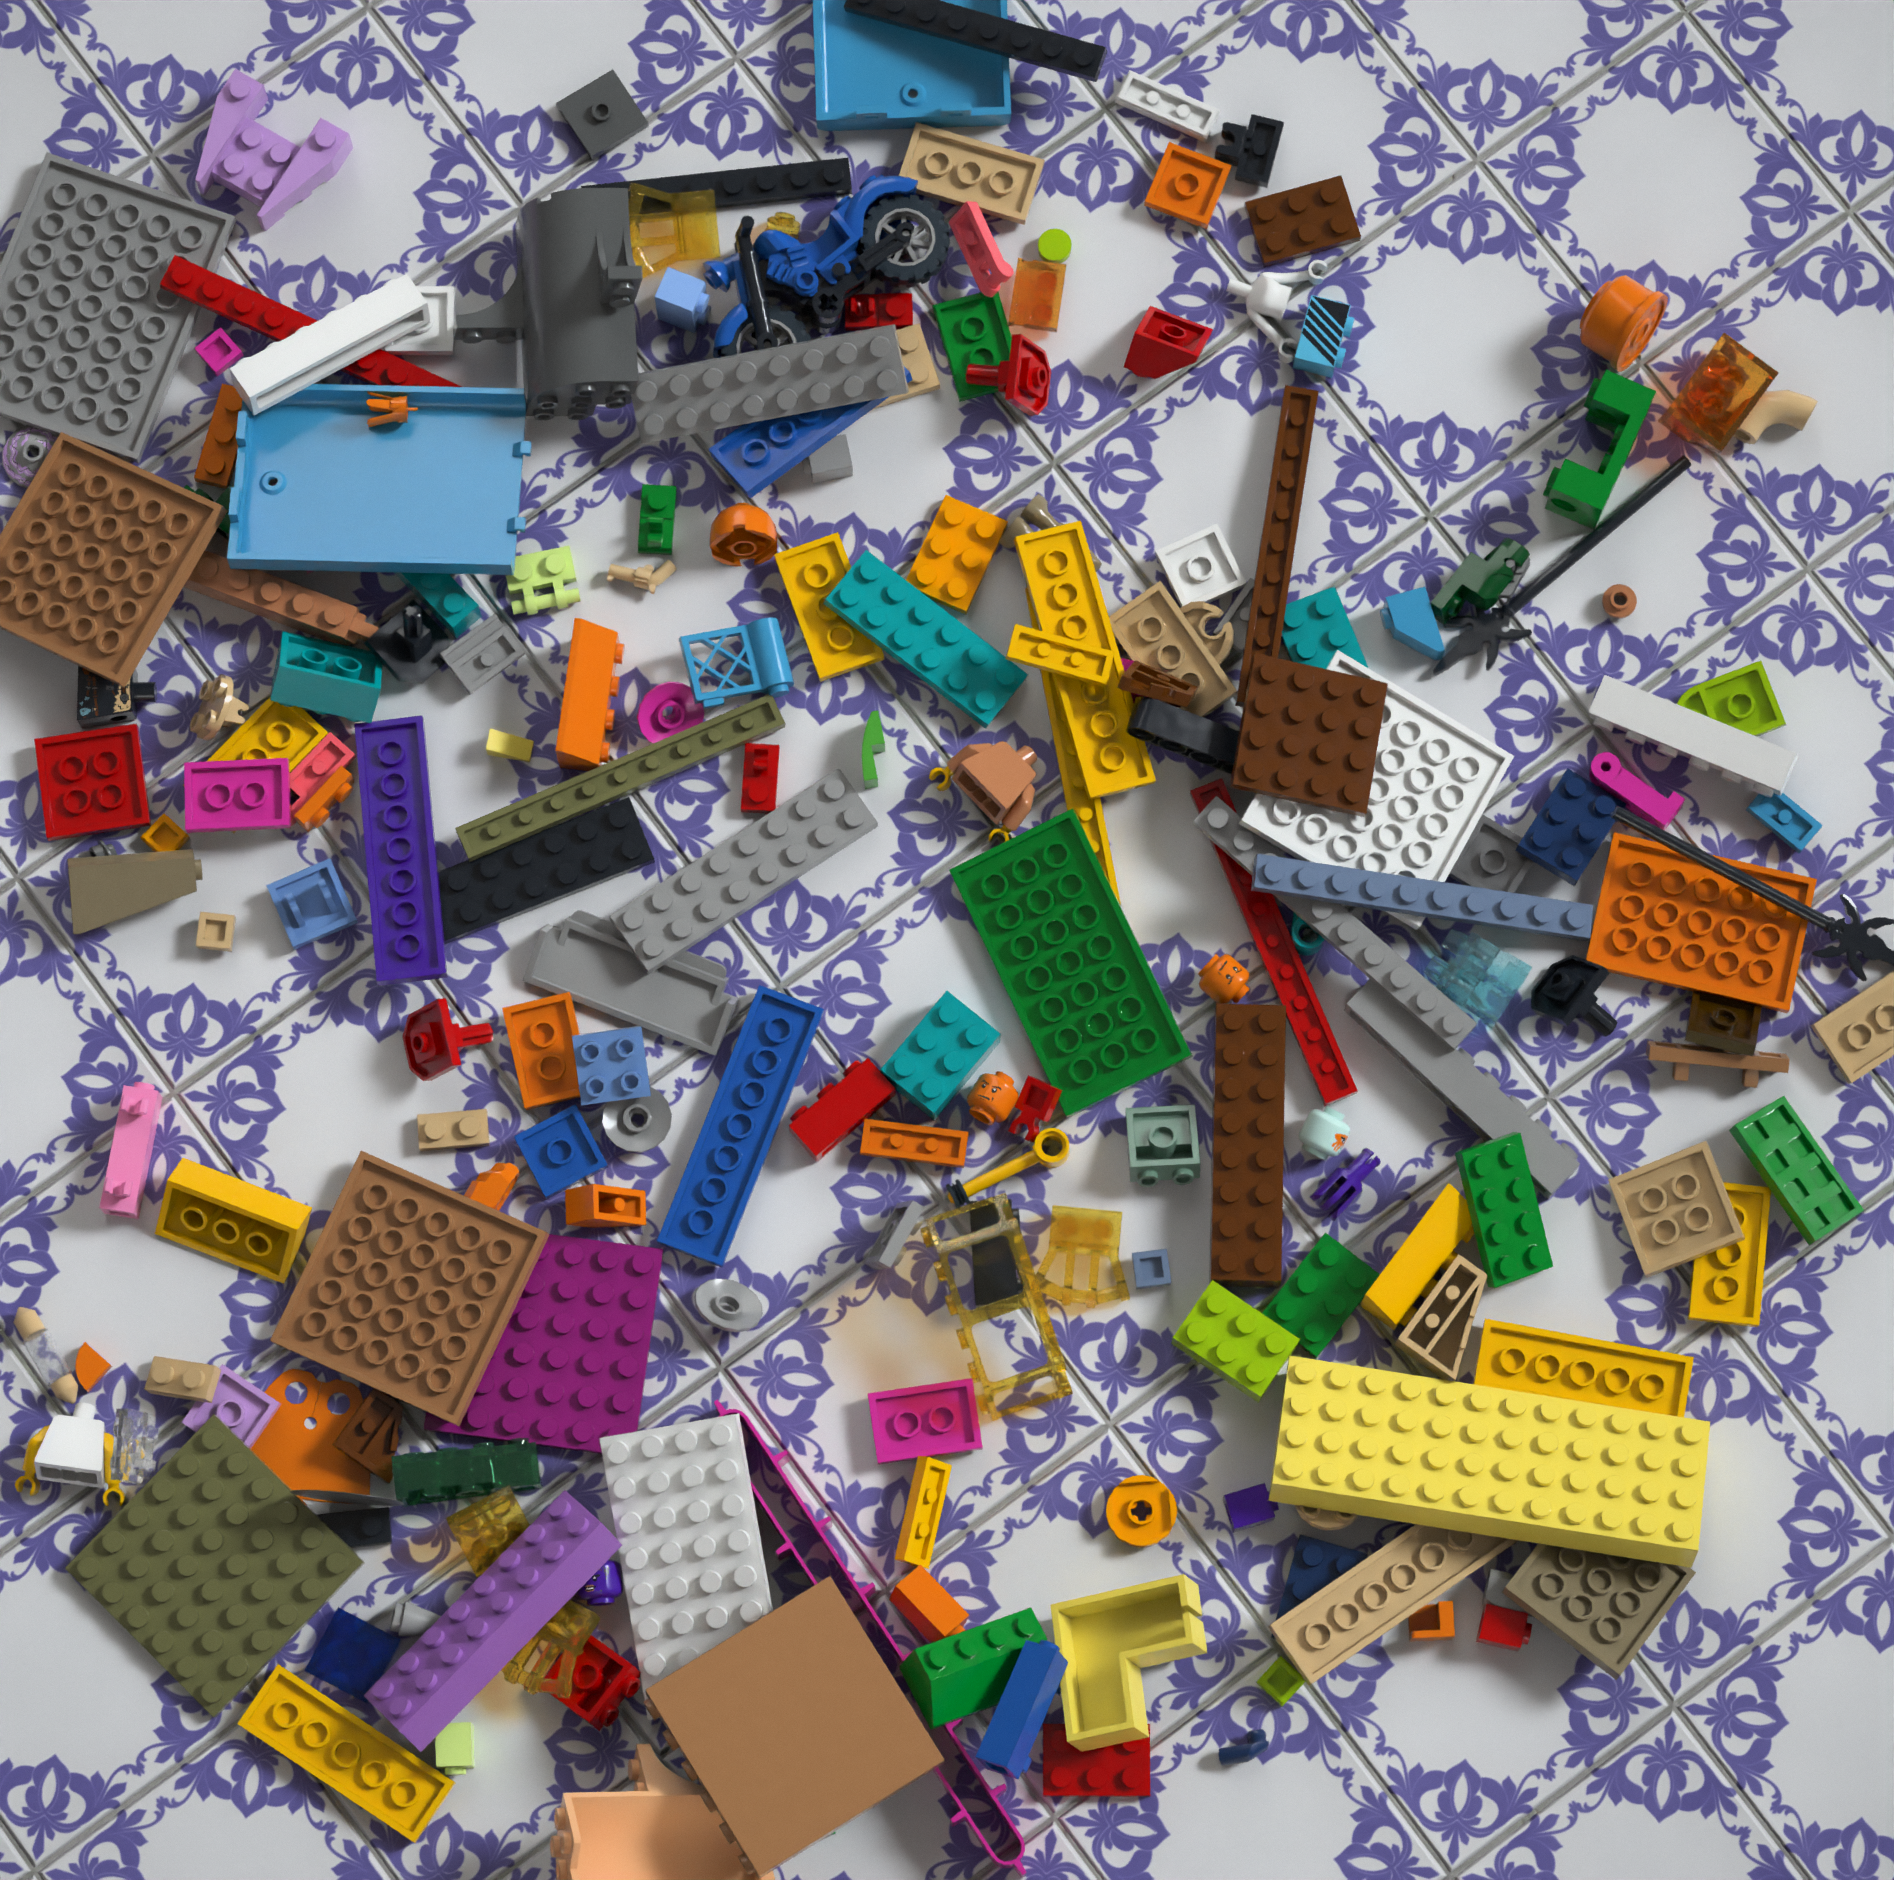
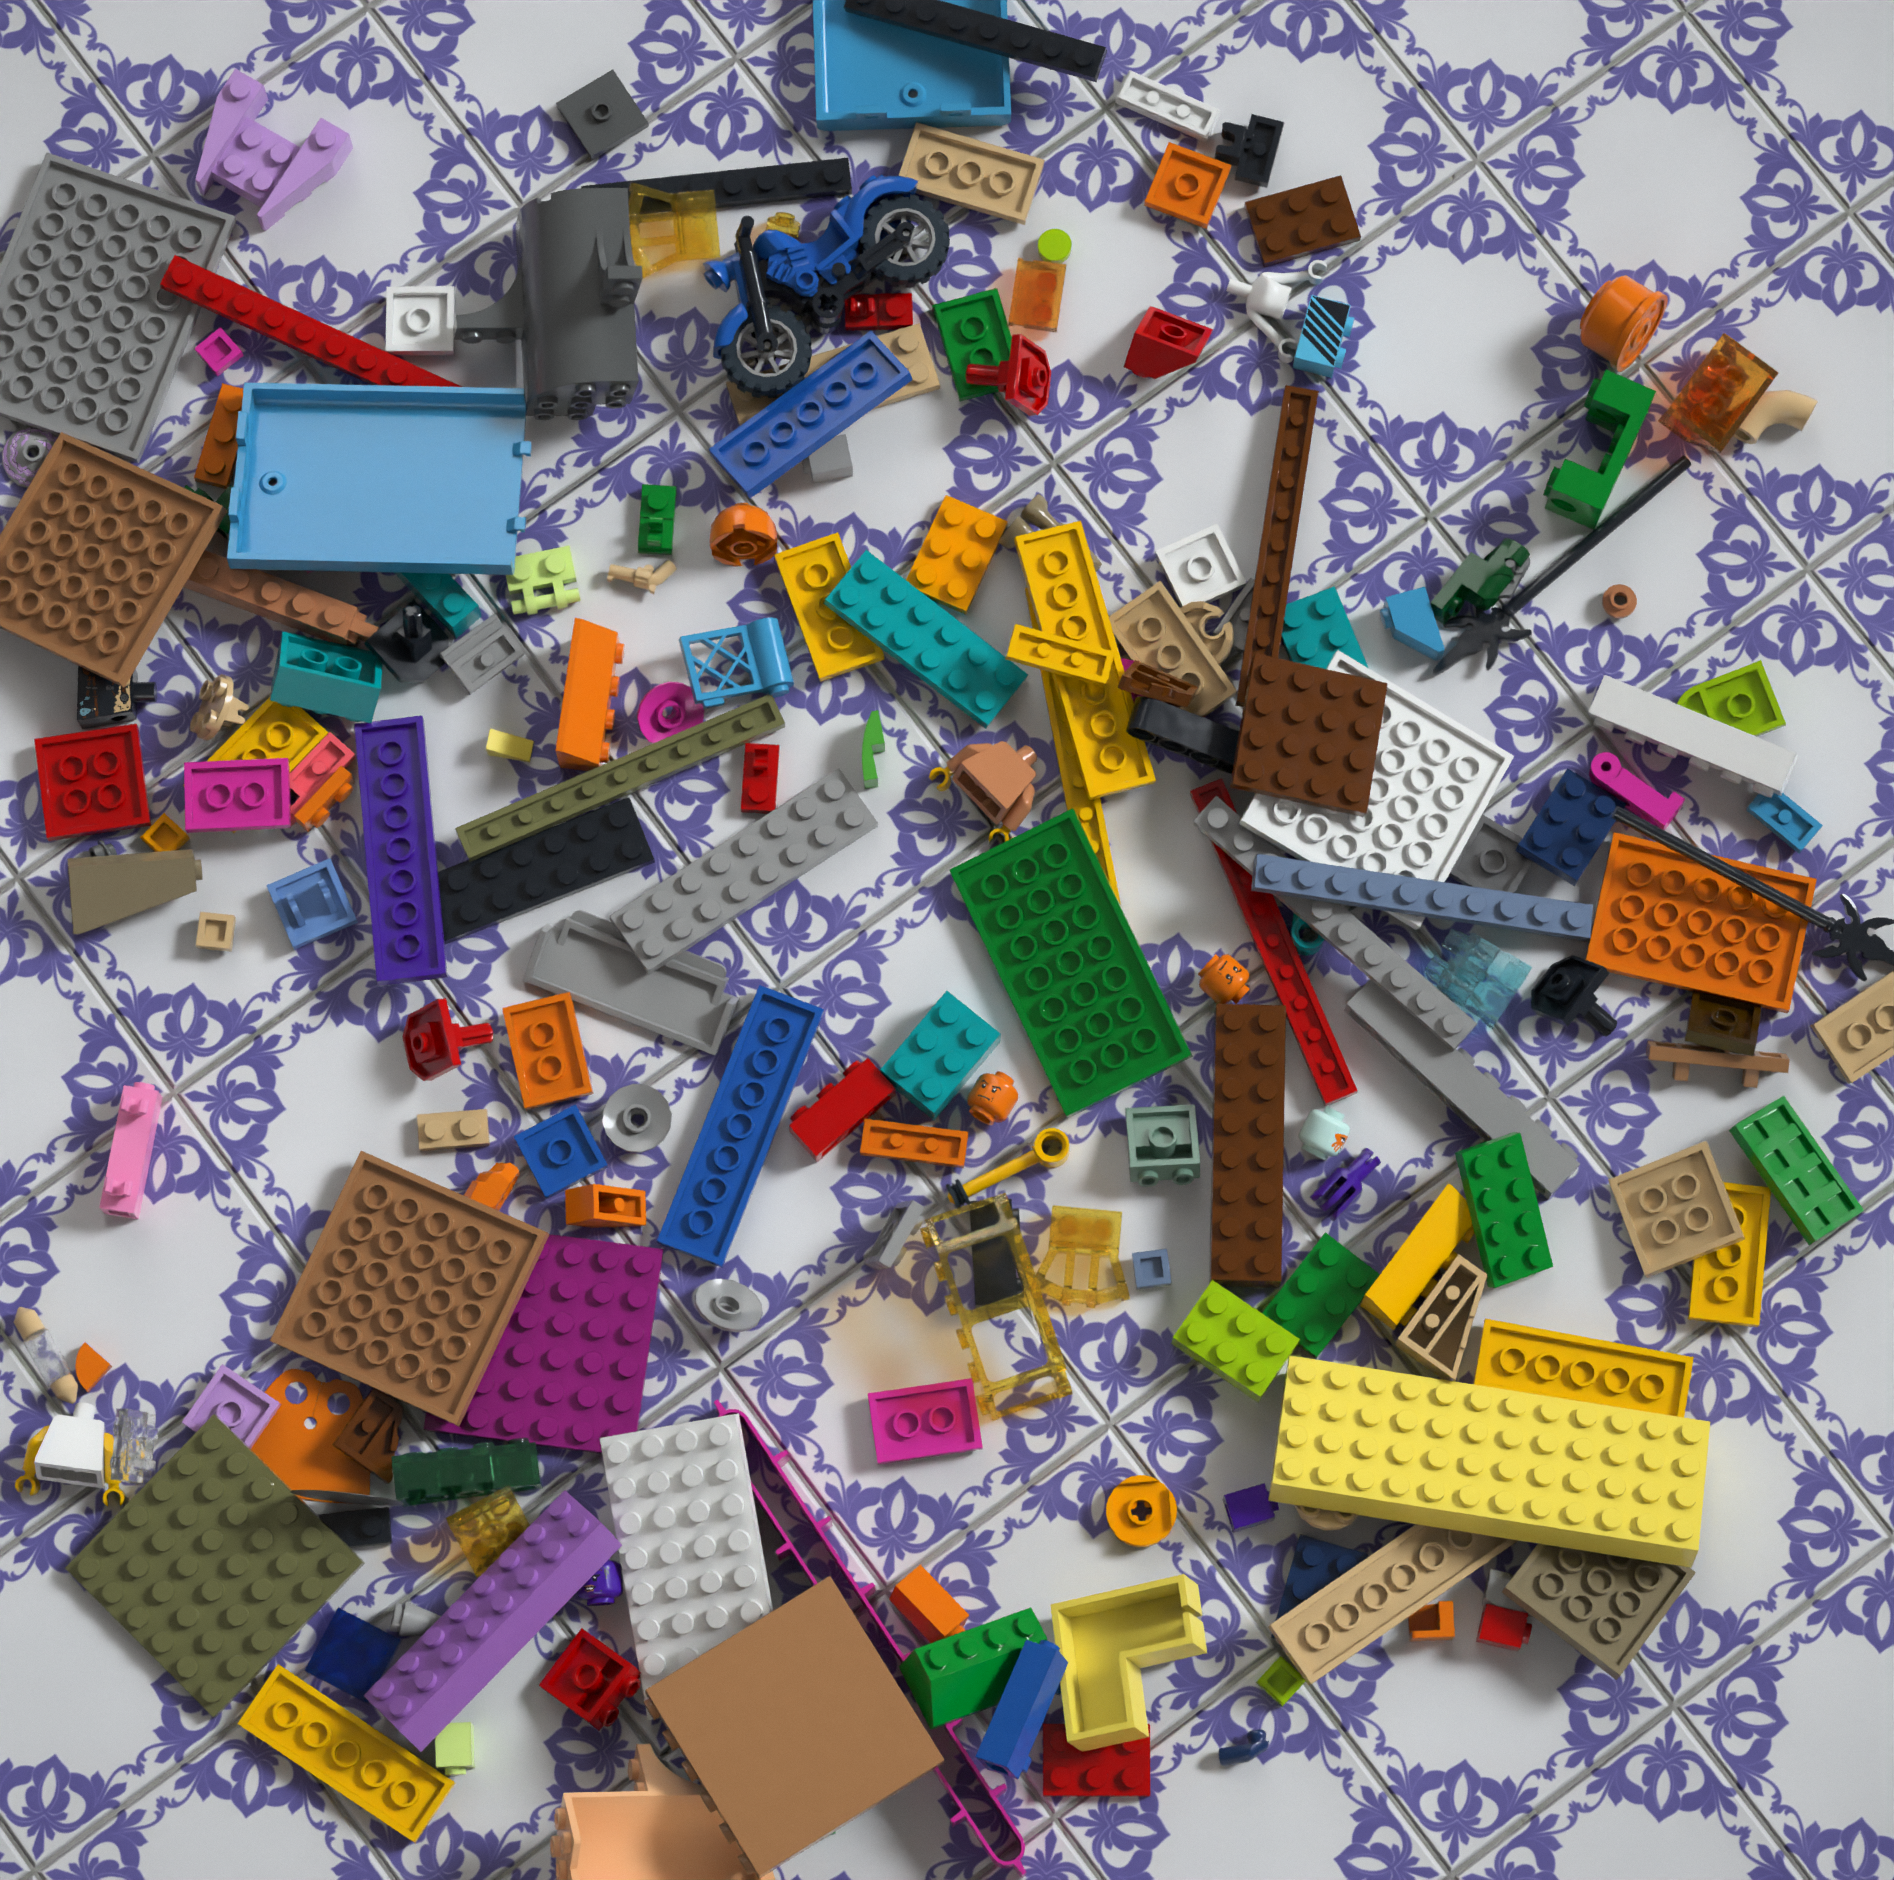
(182, 1379): tan plate -> none
(232, 1220): yellow slope -> none
(329, 344): white brick -> none
(396, 407): orange piece -> none
(564, 1631): clear yellow plate -> none
(611, 1065): medium blue plate -> none
(682, 300): light blue brick -> none
(769, 383): light grey plate -> none
(923, 1512): yellow plate -> none
(980, 249): coral plate -> none
(1036, 1103): red plate -> none

